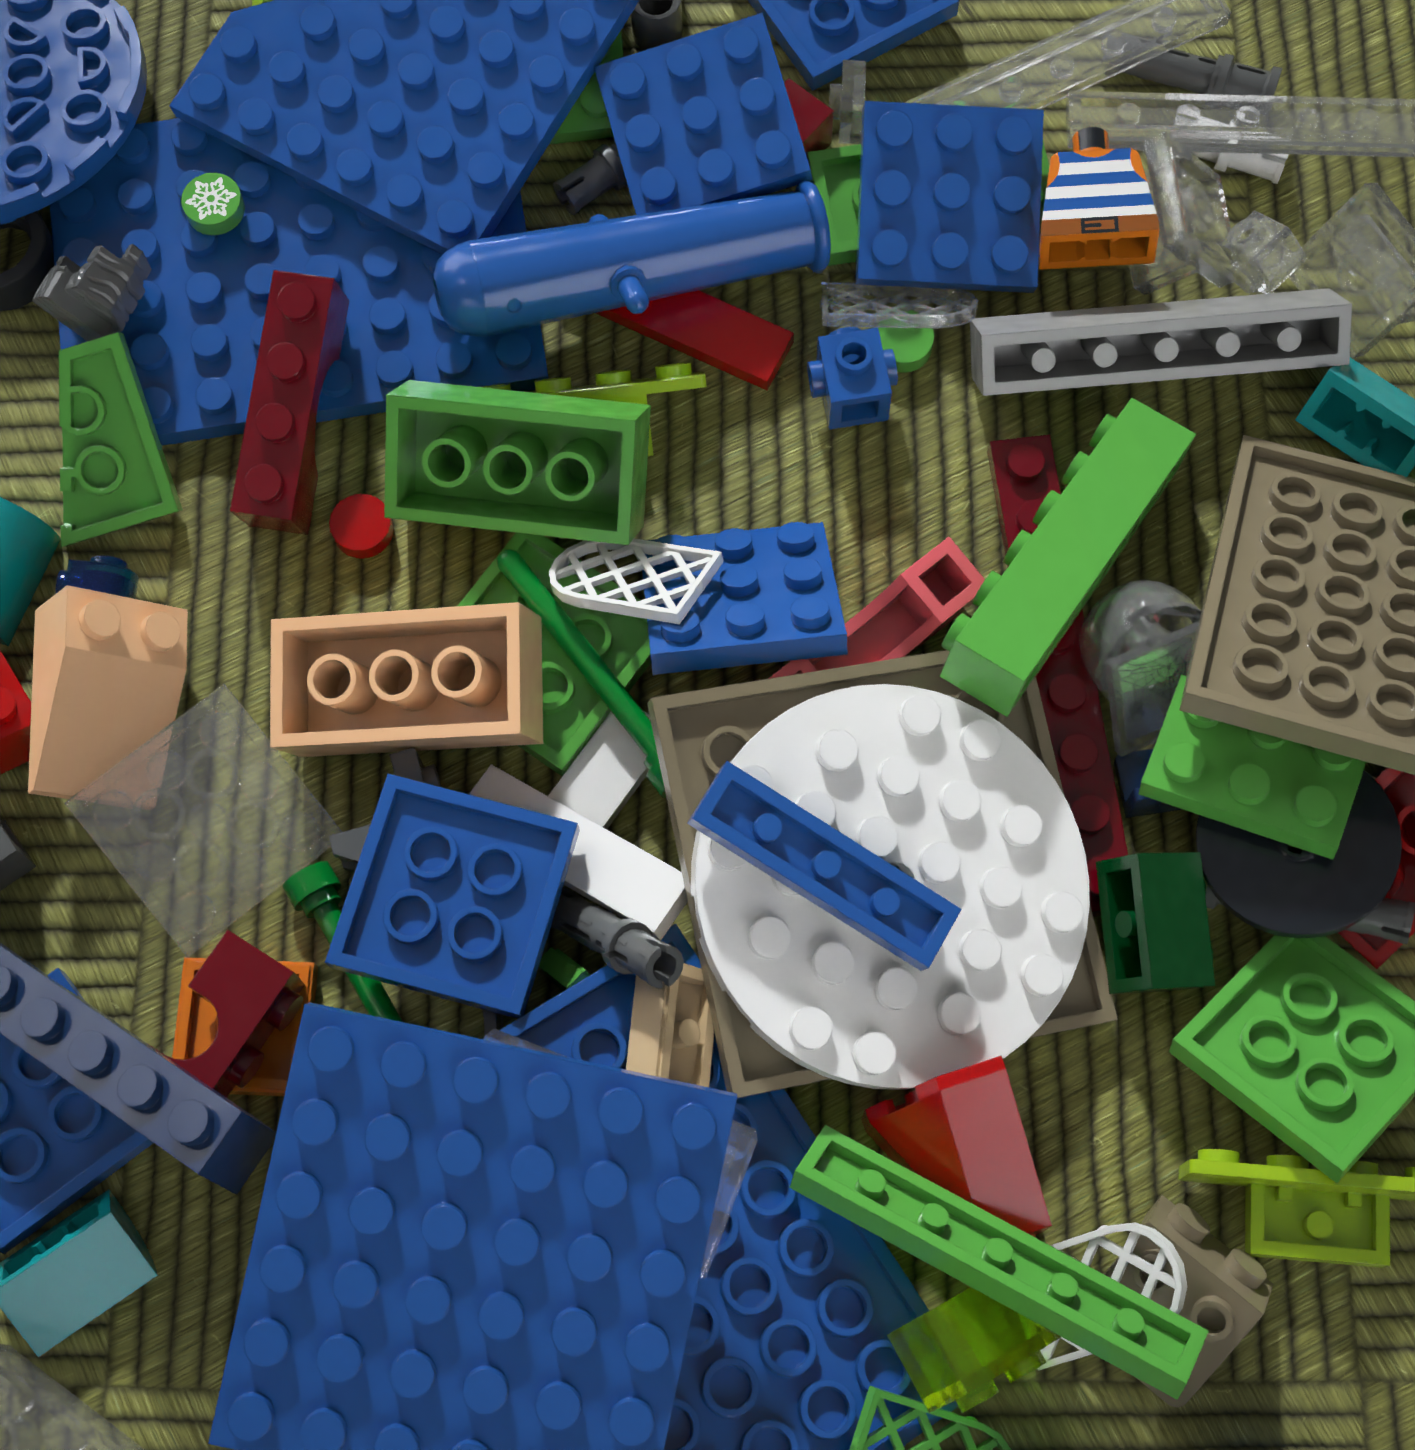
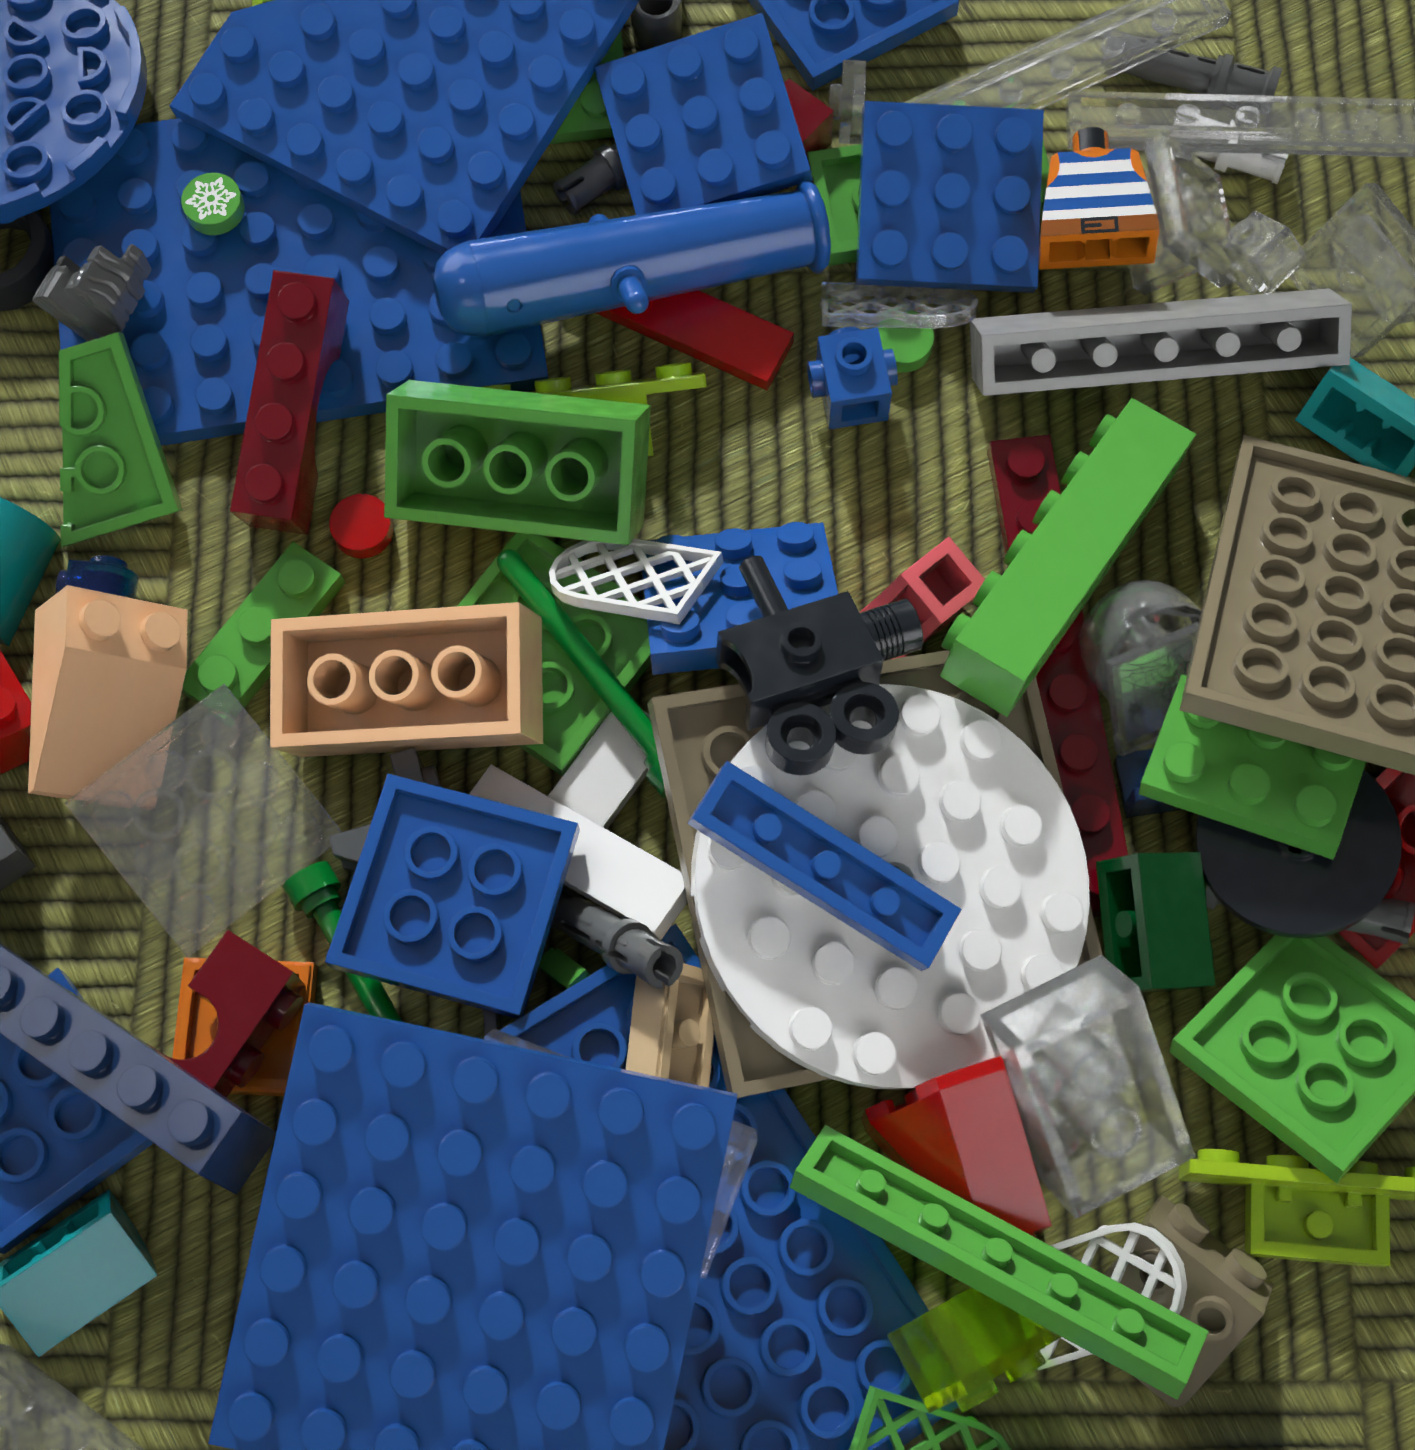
(242, 648): none -> bright green plate
(813, 659): none -> black piece
(1089, 1085): none -> clear brick

